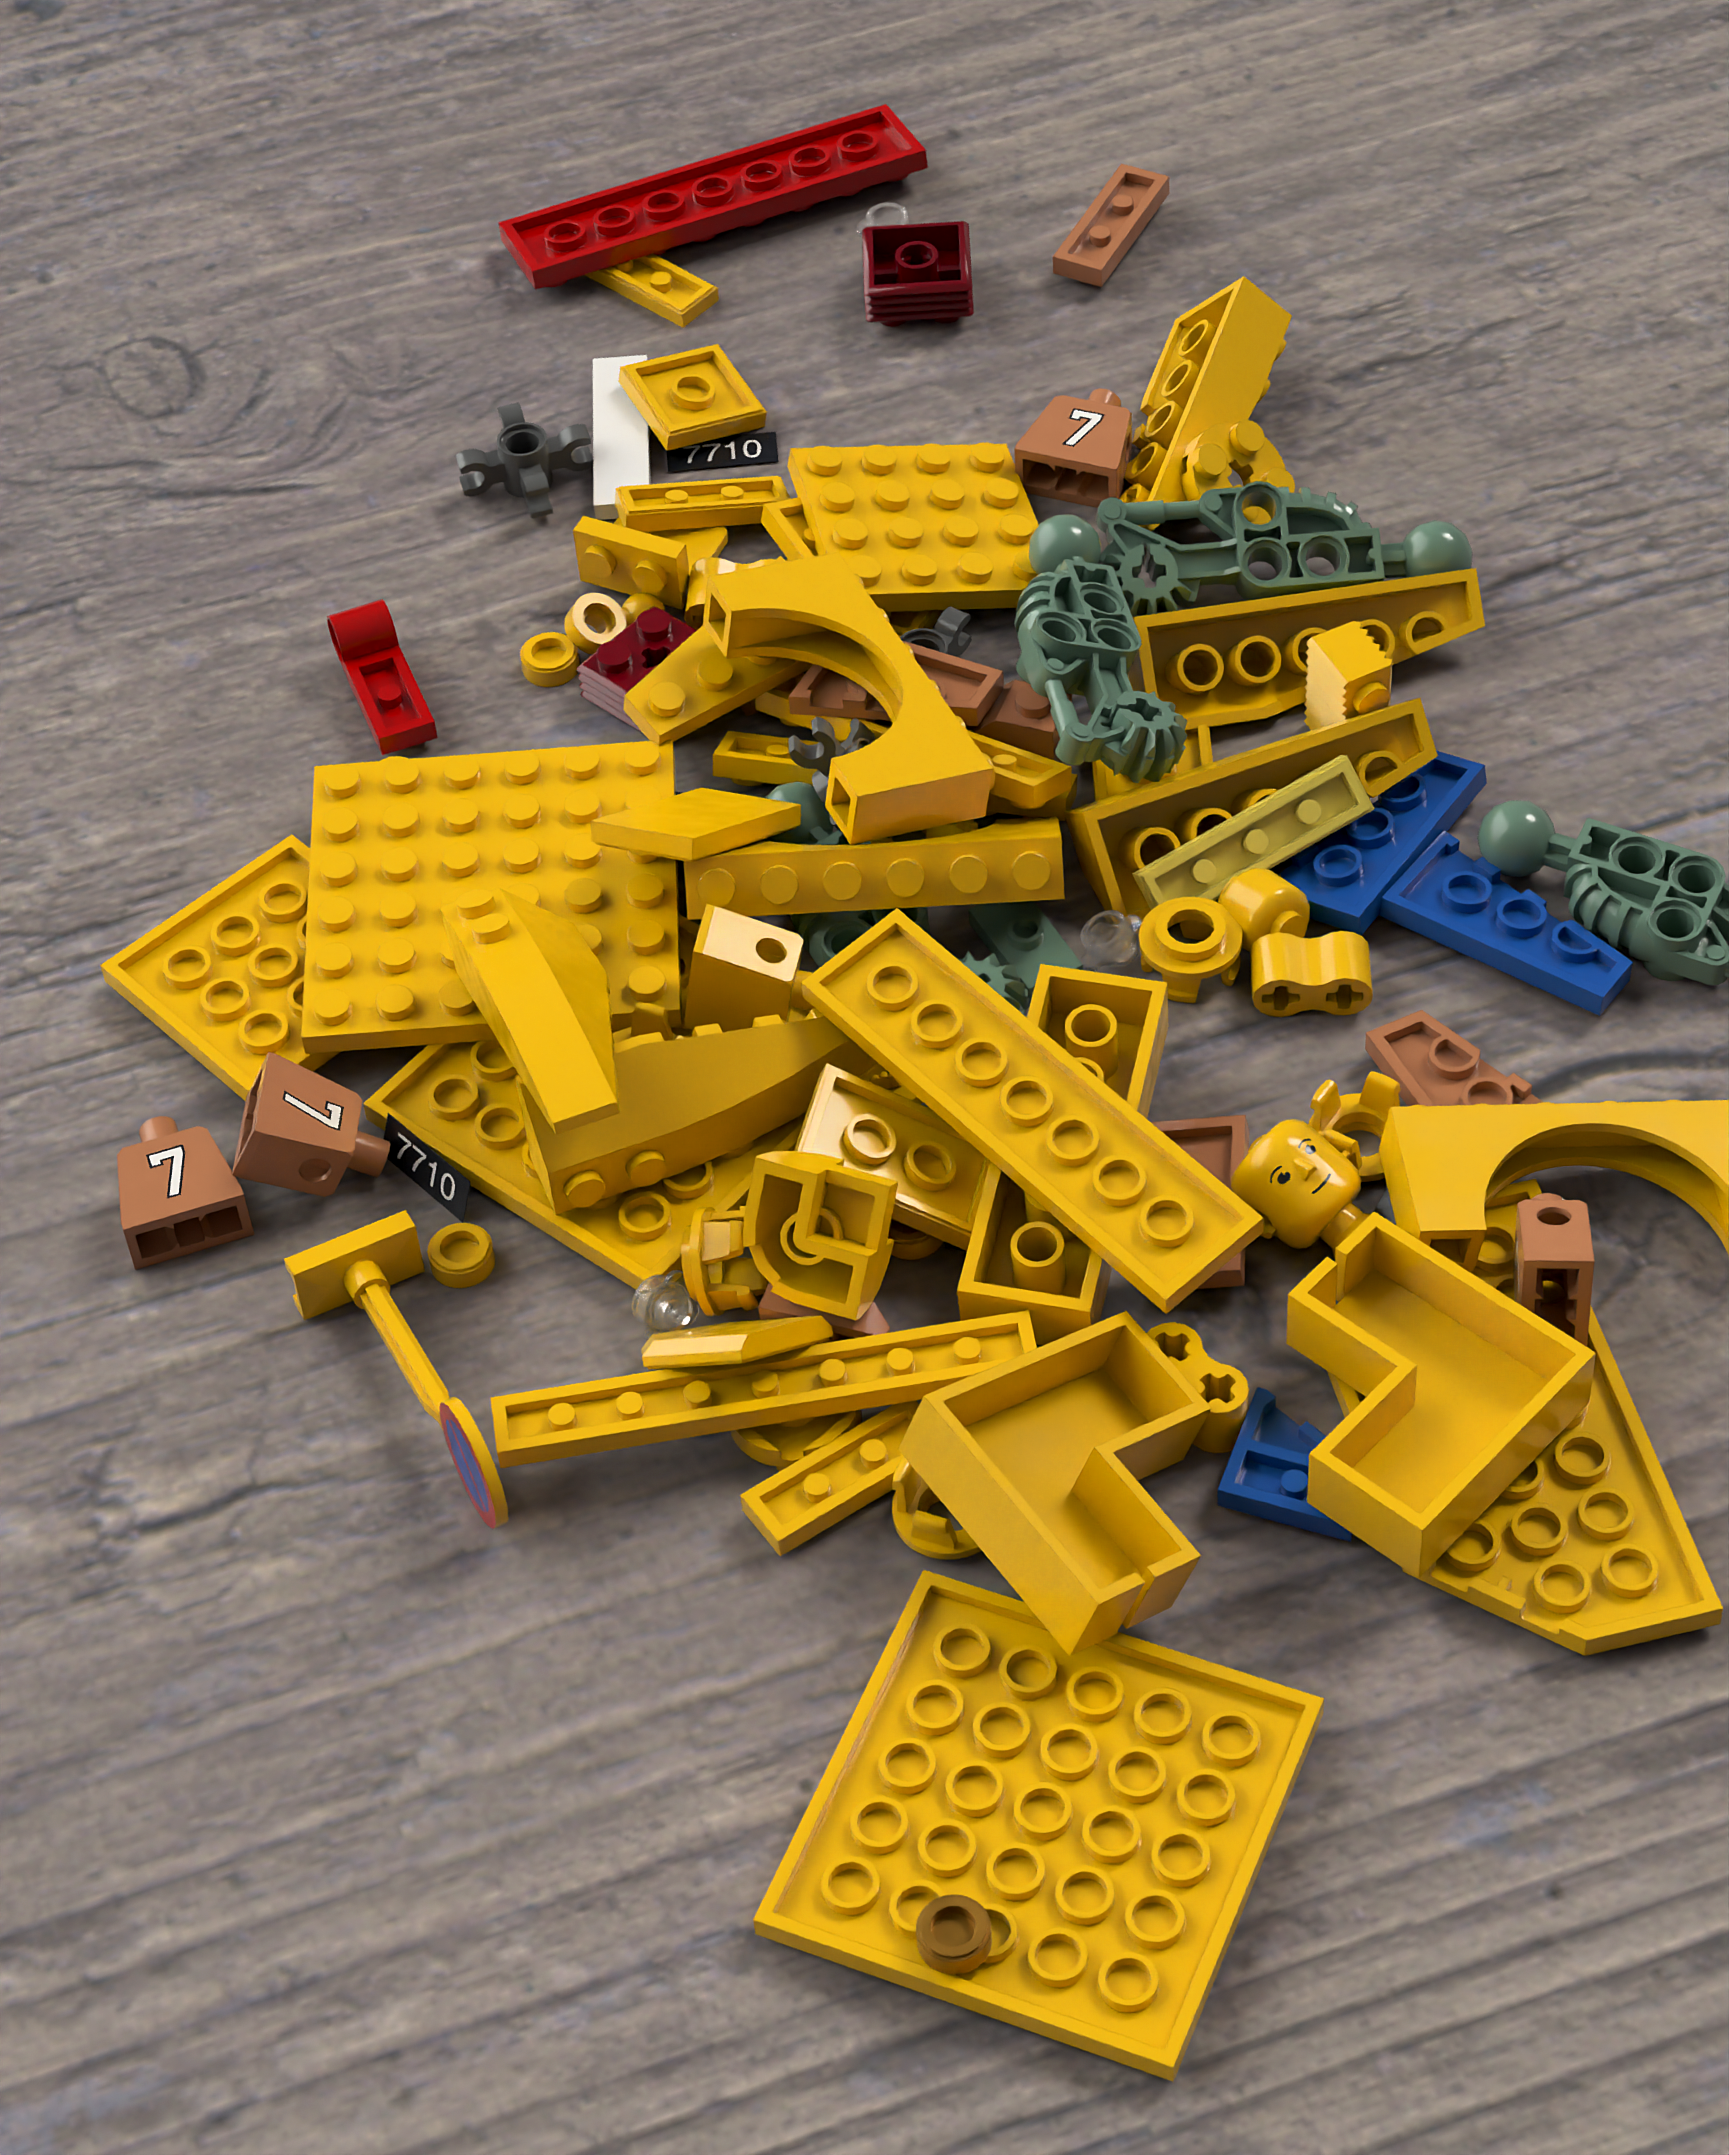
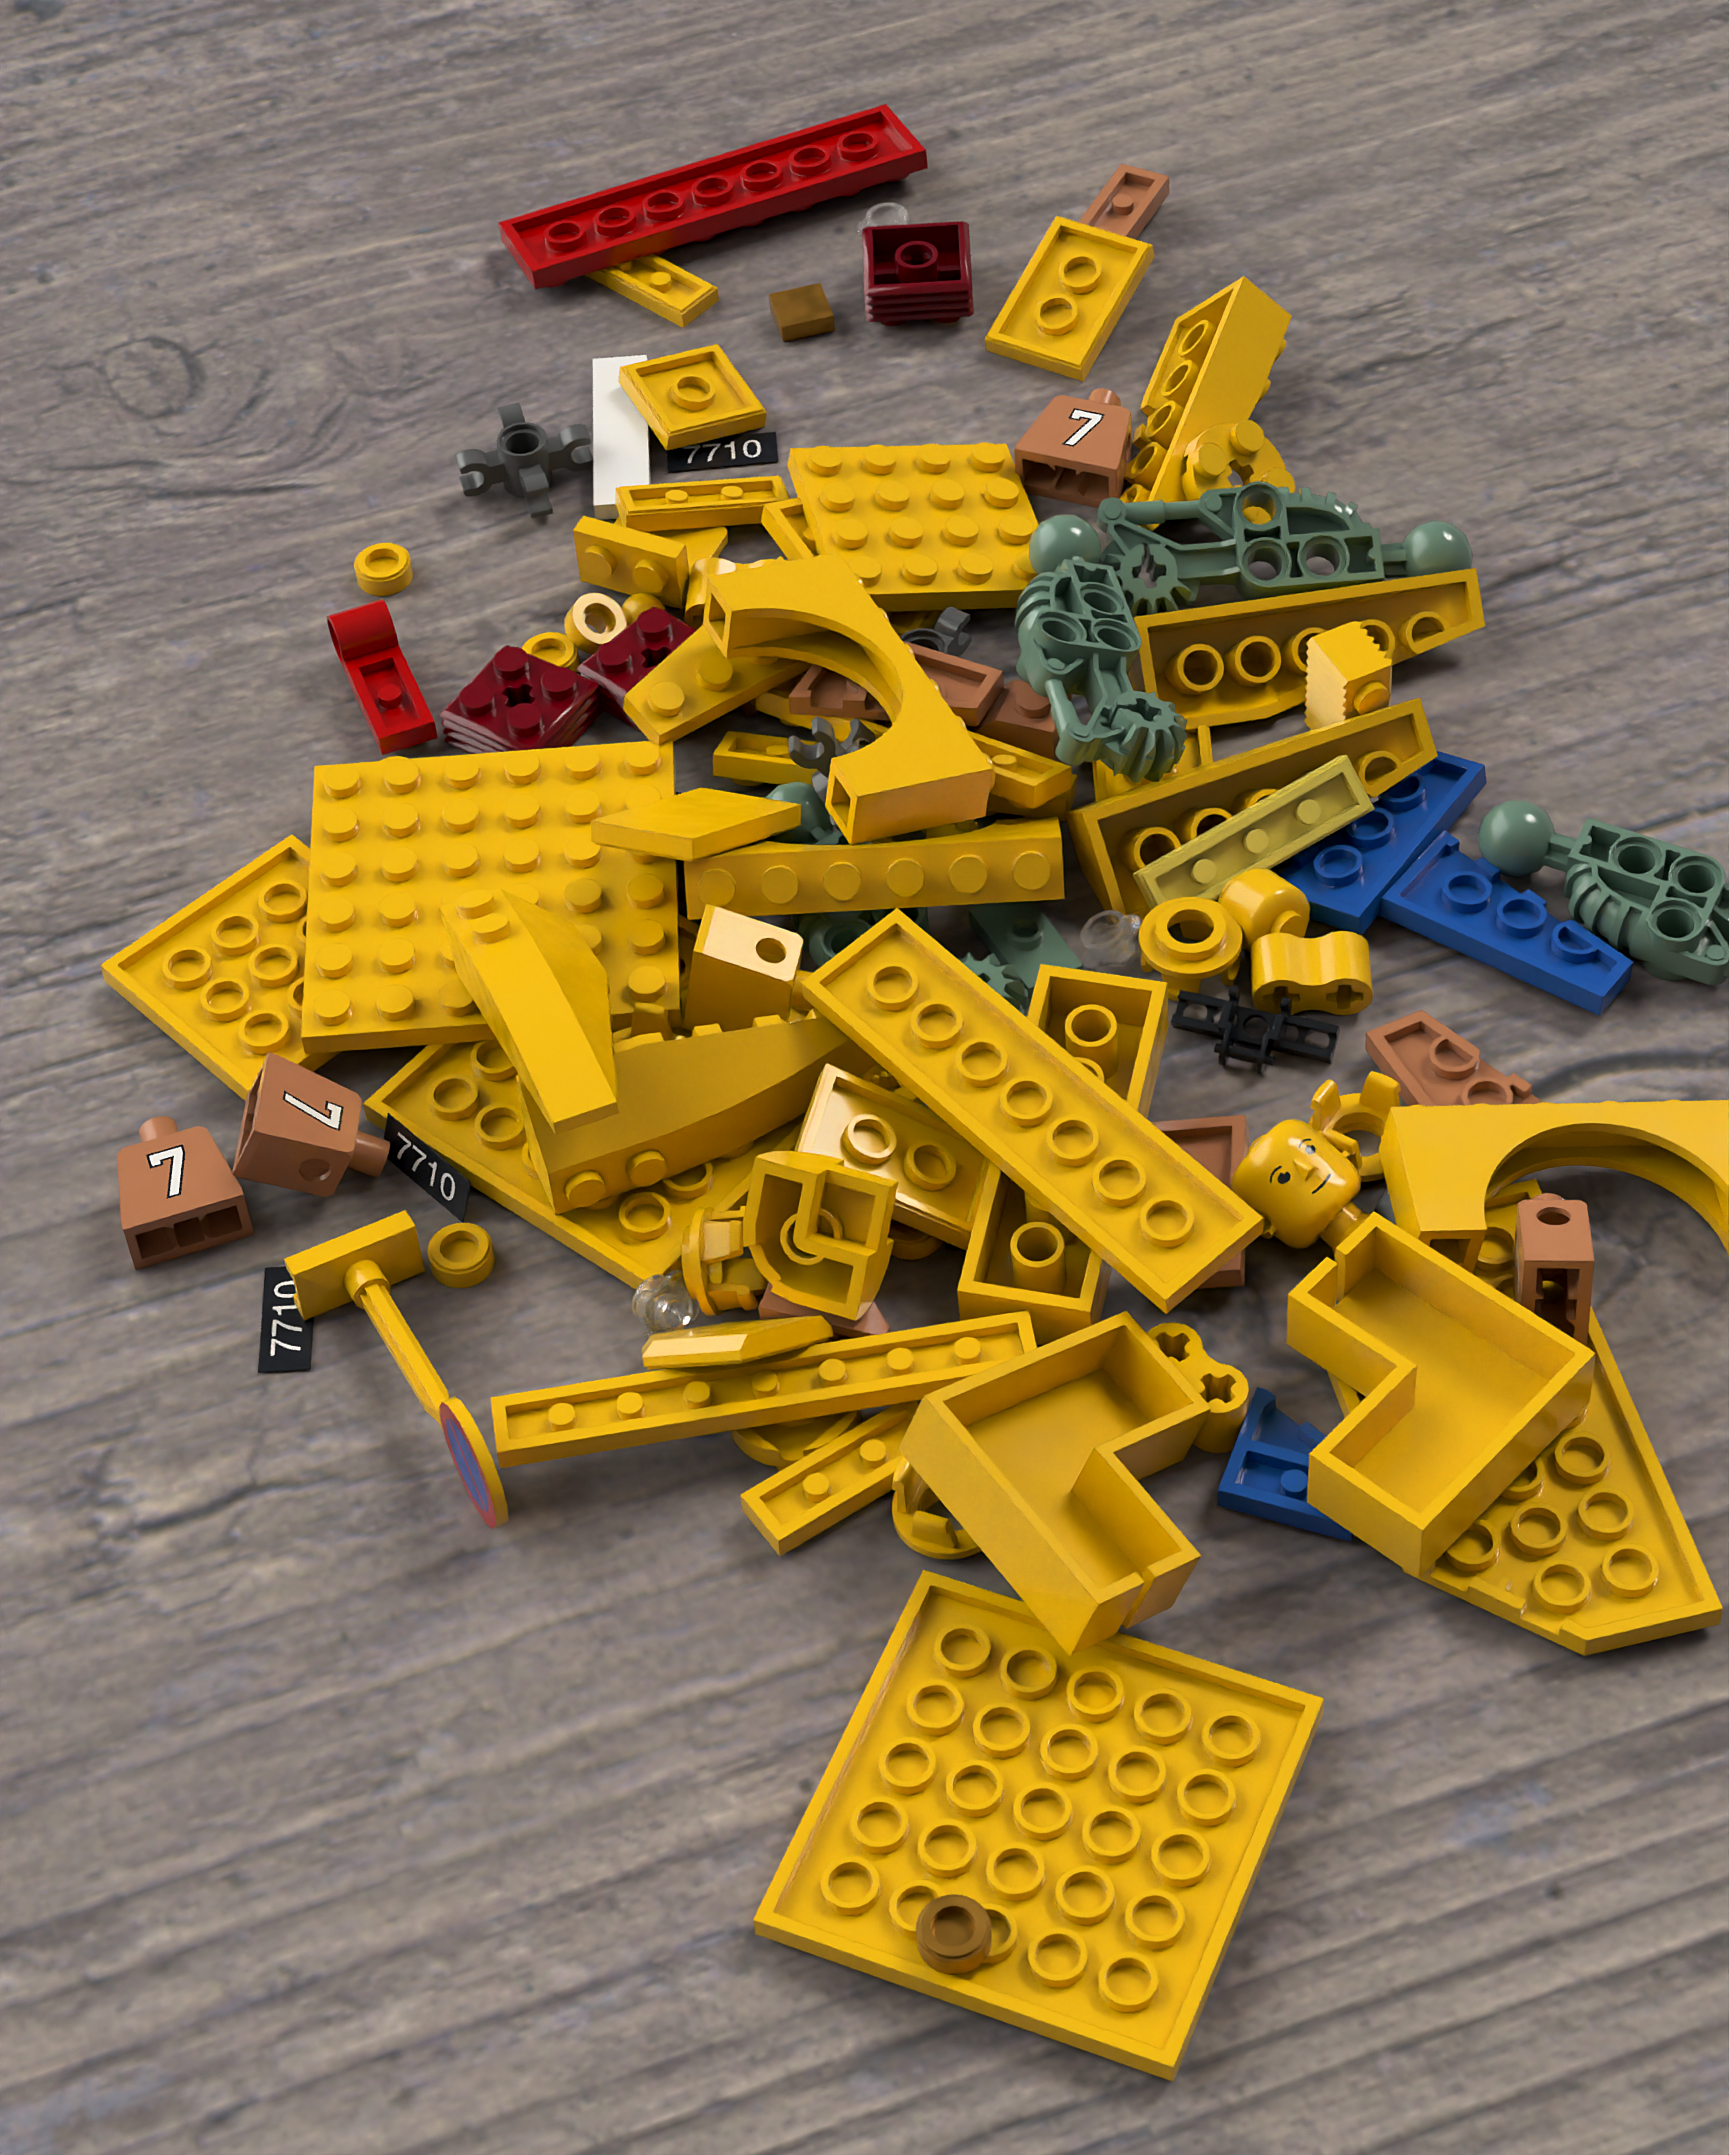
(284, 1333): none -> black sticker
(383, 569): none -> yellow tile
(520, 706): none -> dark red brick
(801, 312): none -> pearl gold tile
(1069, 298): none -> yellow tile
(1271, 1040): none -> black piece

